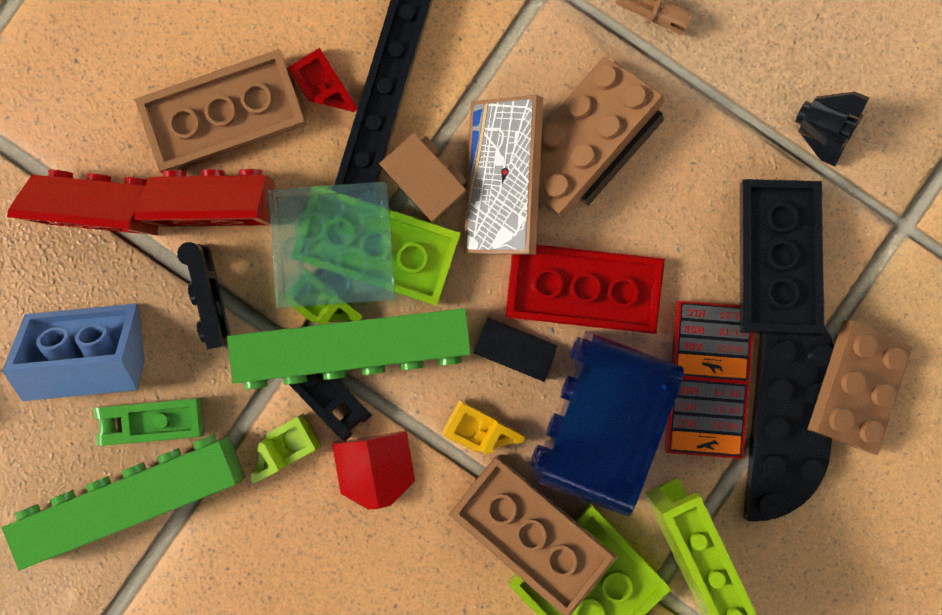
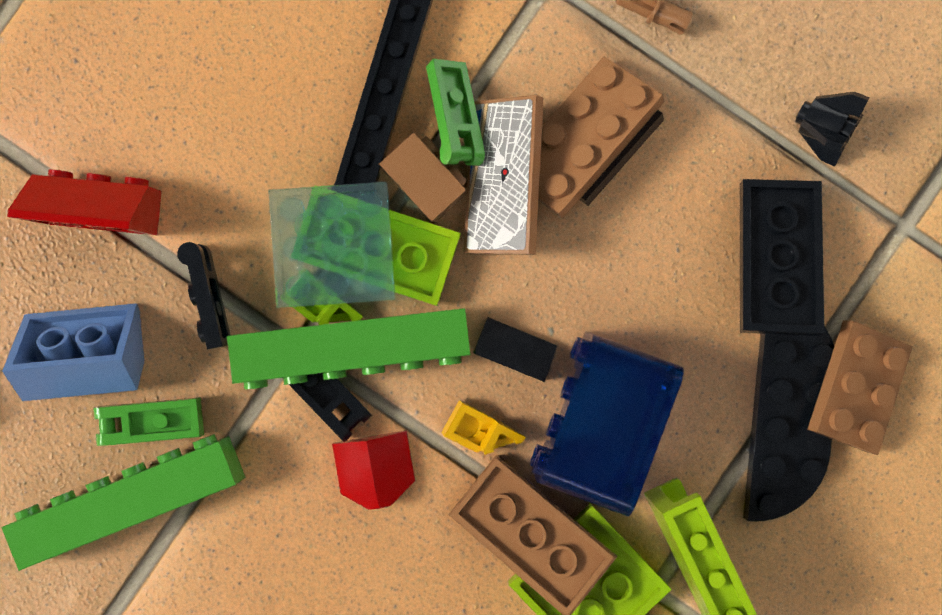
(206, 199): red slope -> none
(220, 111): medium nougat plate -> none
(284, 447): lime slope -> none
(321, 82): red slope -> none
(455, 113): none -> bright green plate
(586, 289): red tile -> none
(715, 382): tile -> none

